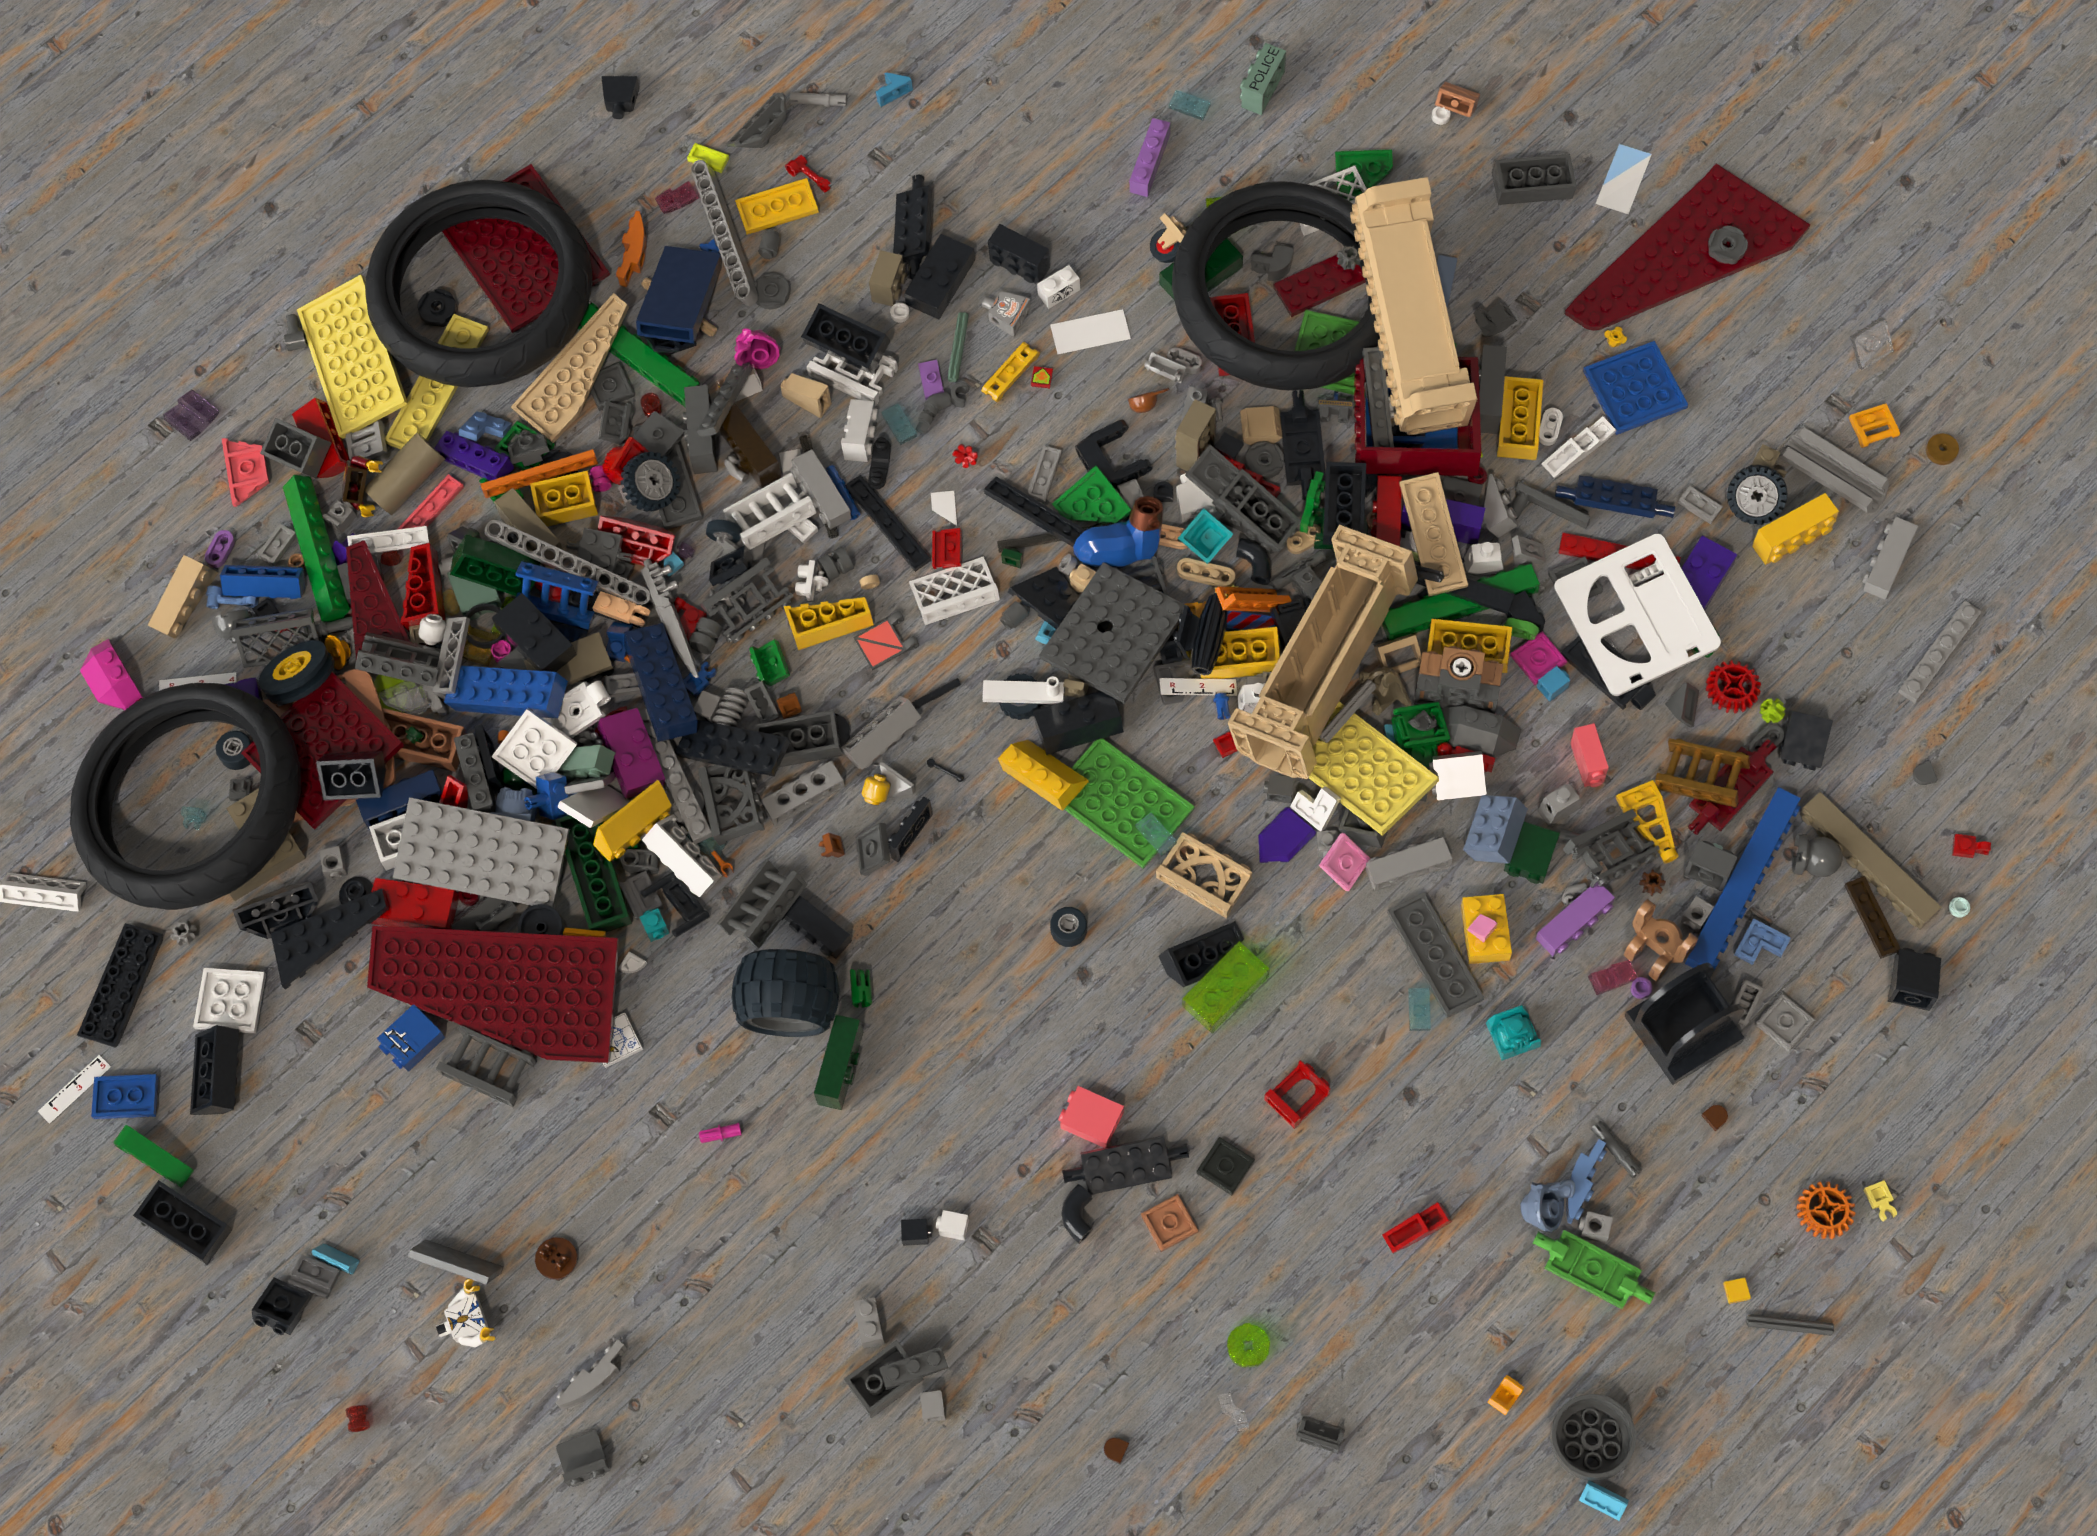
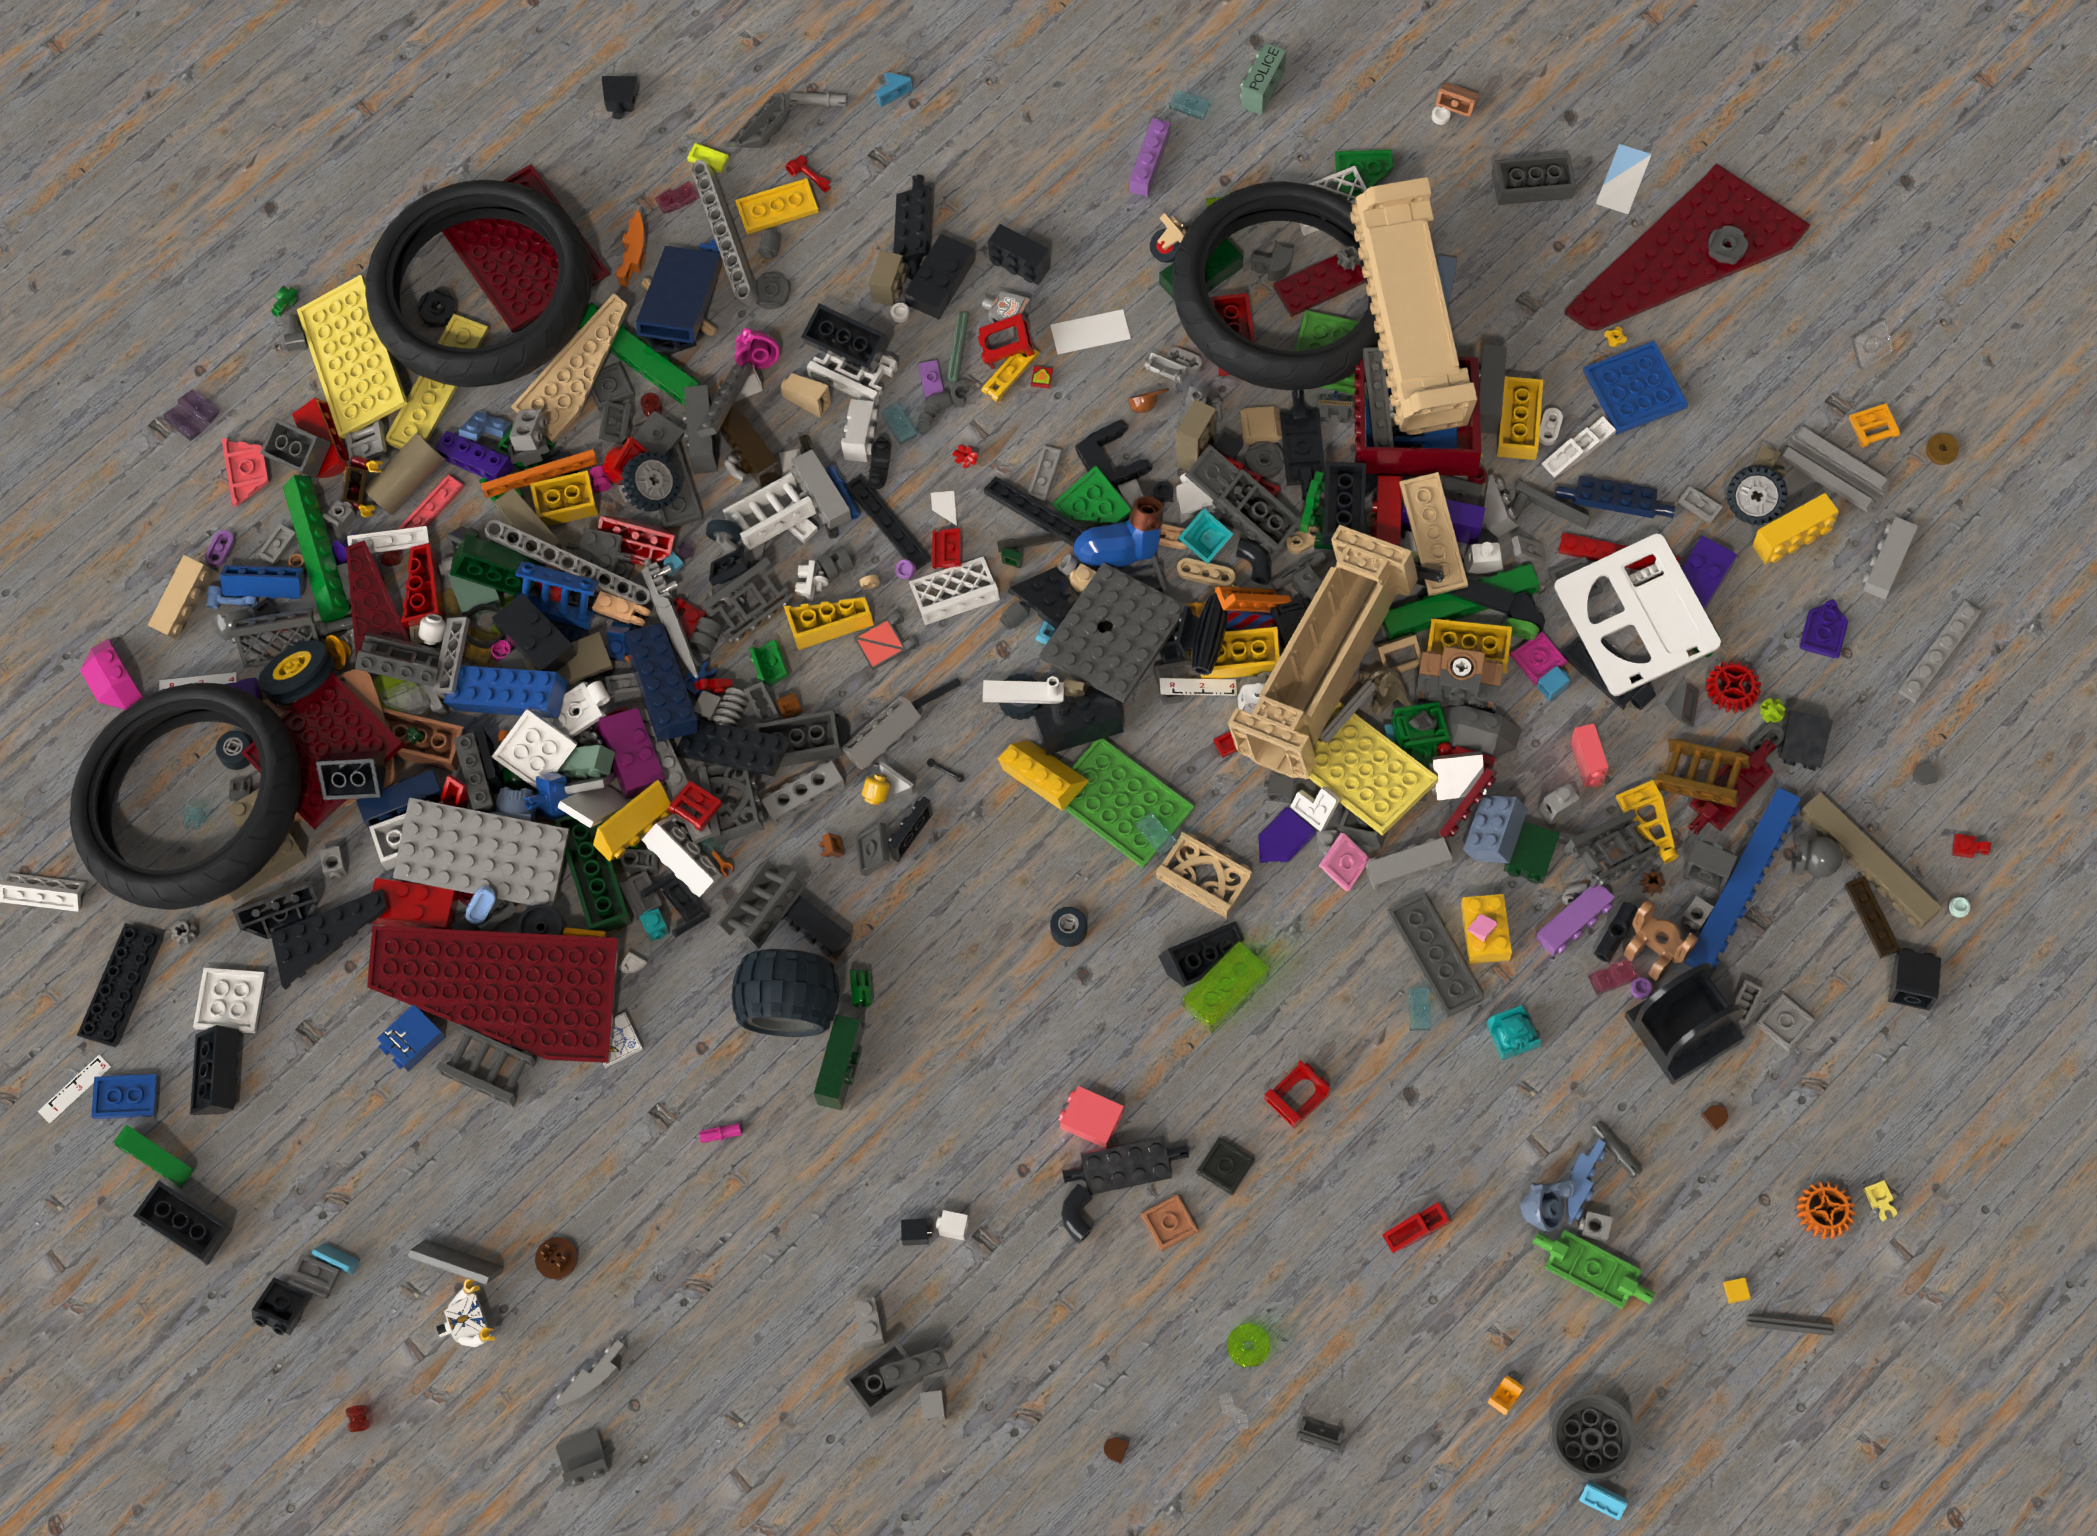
(285, 298): none -> green plate
(362, 884): black piece -> none
(480, 905): none -> light blue tile
(528, 430): none -> light grey brick
(698, 800): none -> red plate
(716, 685): none -> red plate
(905, 569): none -> medium lavender tile
(1023, 345): none -> red panel
(1058, 286): white brick -> none
(1221, 701): blue pin -> none
(1473, 797): none -> dark red plate
(1494, 320): dark grey brick -> none
(1610, 941): none -> black piece
(1758, 937): medium blue plate -> none
(1824, 630): none -> dark purple tile

